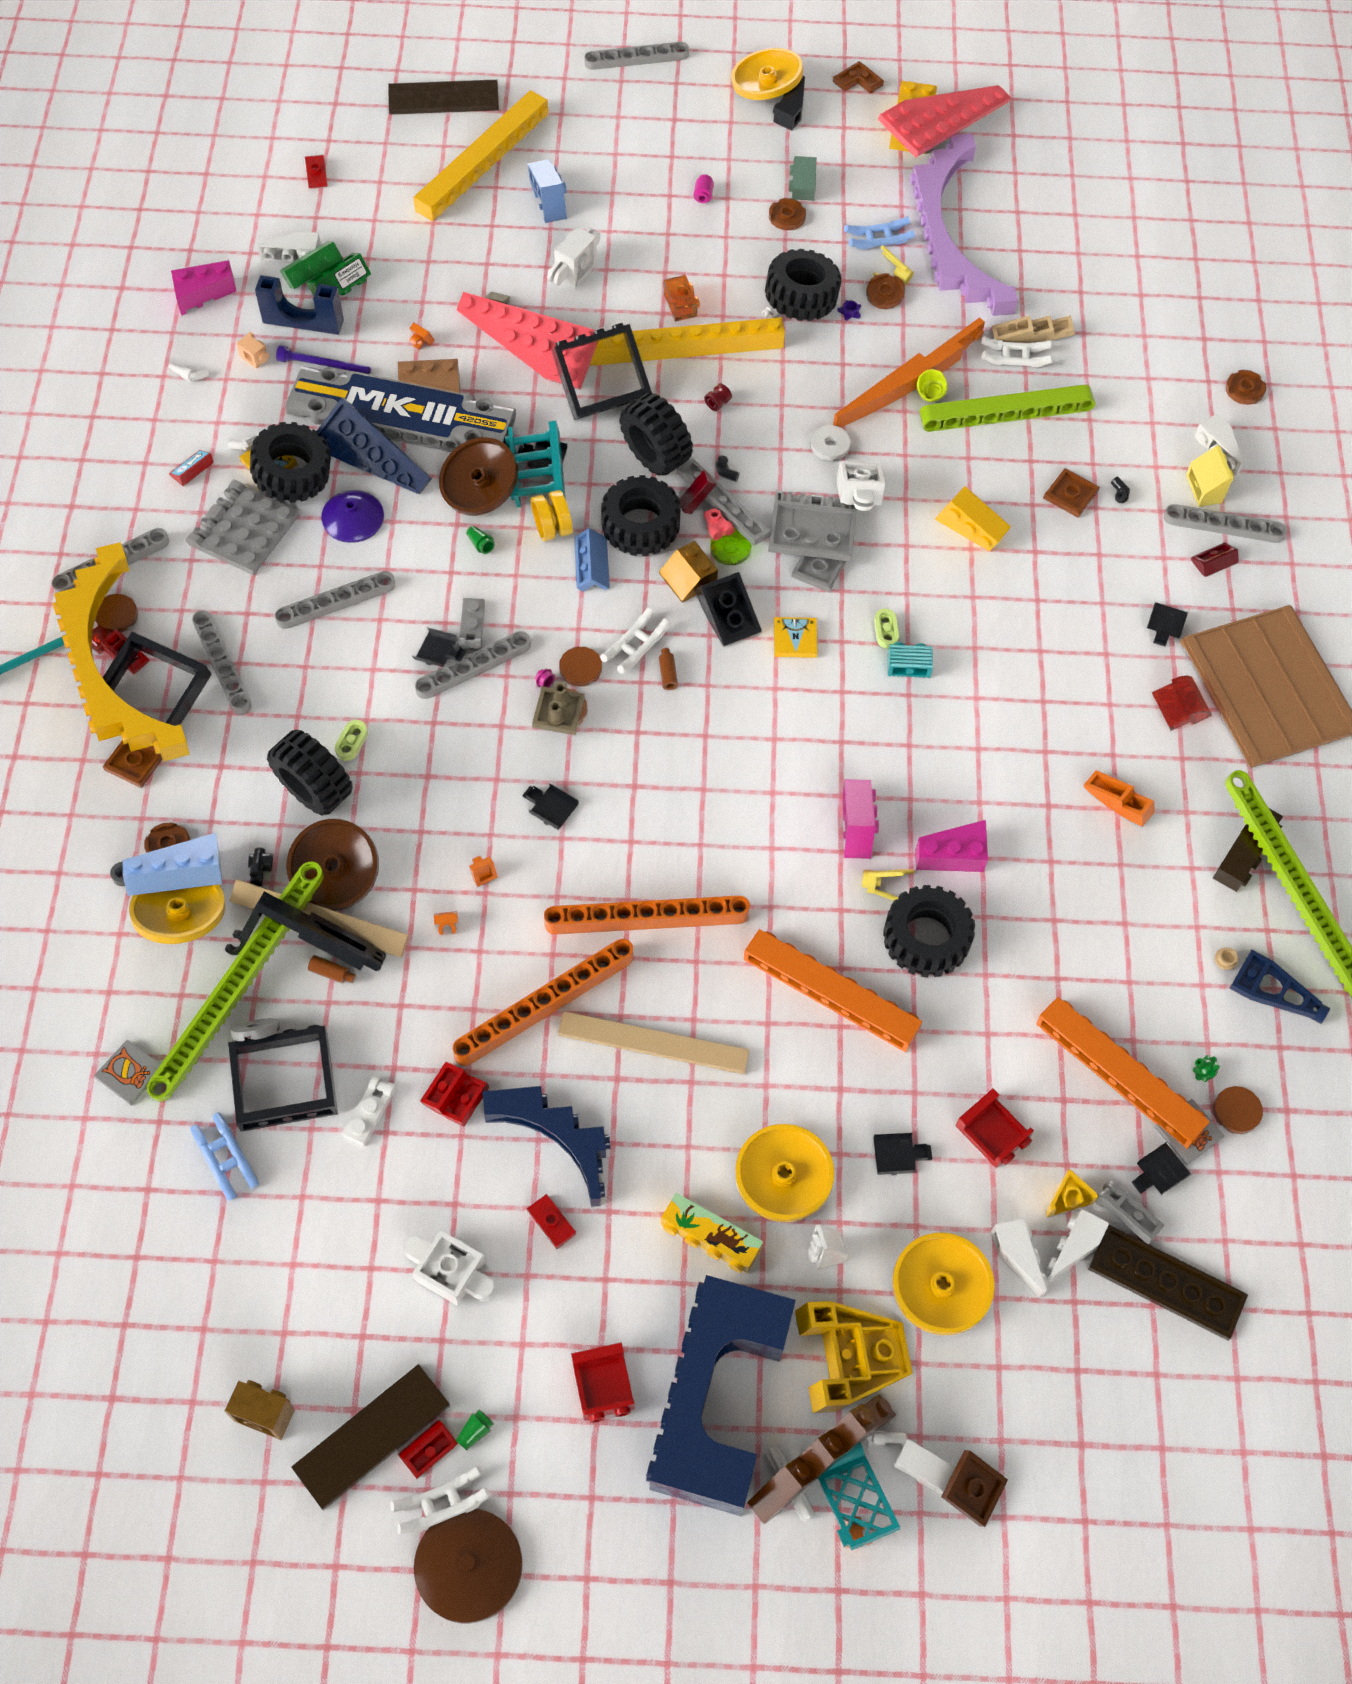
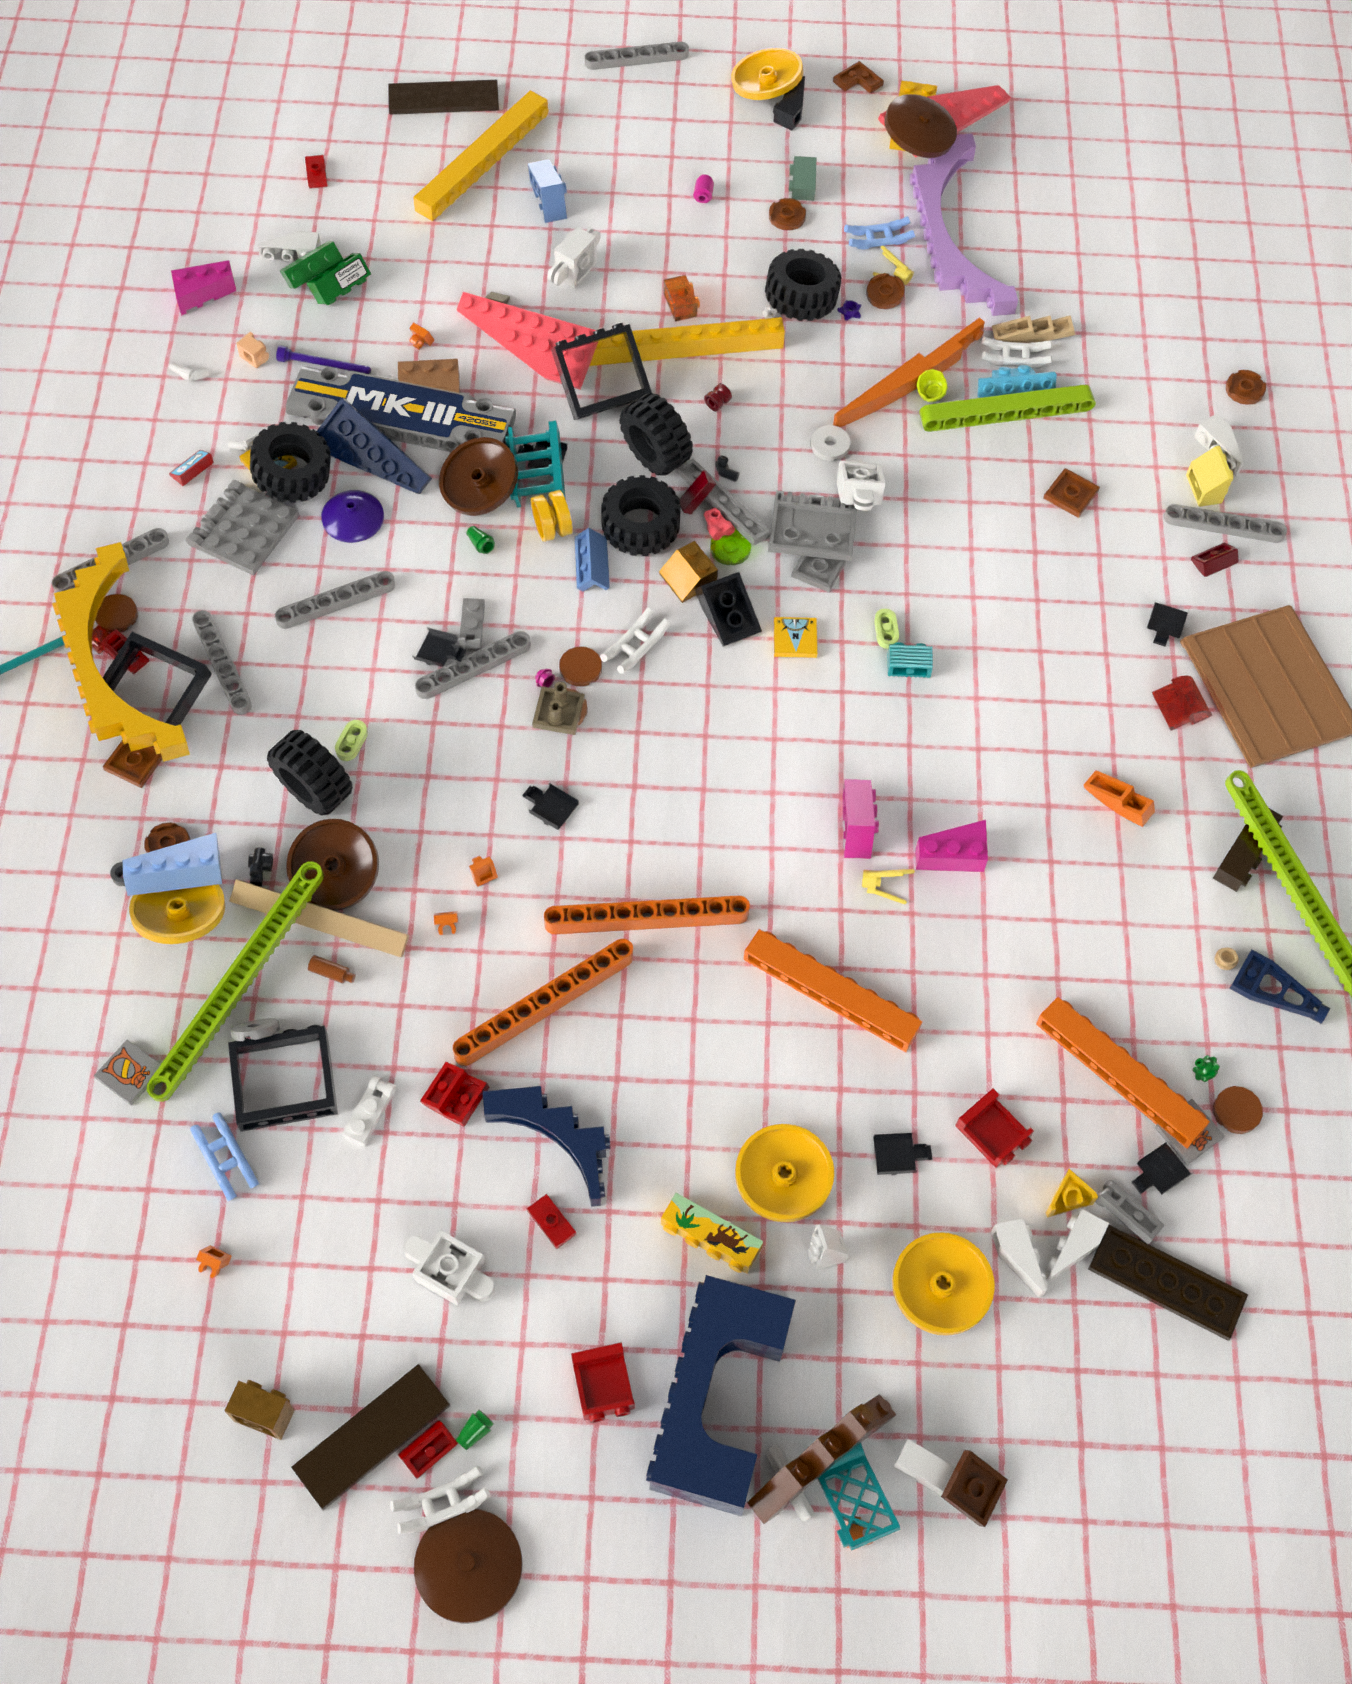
(213, 1258): none -> orange tile
(278, 311): dark blue arch -> none
(314, 931): black hinge -> none
(653, 1042): tan tile -> none
(668, 670): dark orange cylinder -> none
(860, 1351): yellow wedge -> none
(881, 1437): white piece -> none
(920, 126): none -> reddish brown dish
(933, 904): black tyre -> none
(973, 519): yellow wedge -> none
(1015, 381): none -> medium azure bracket
(1123, 490): black arm -> none

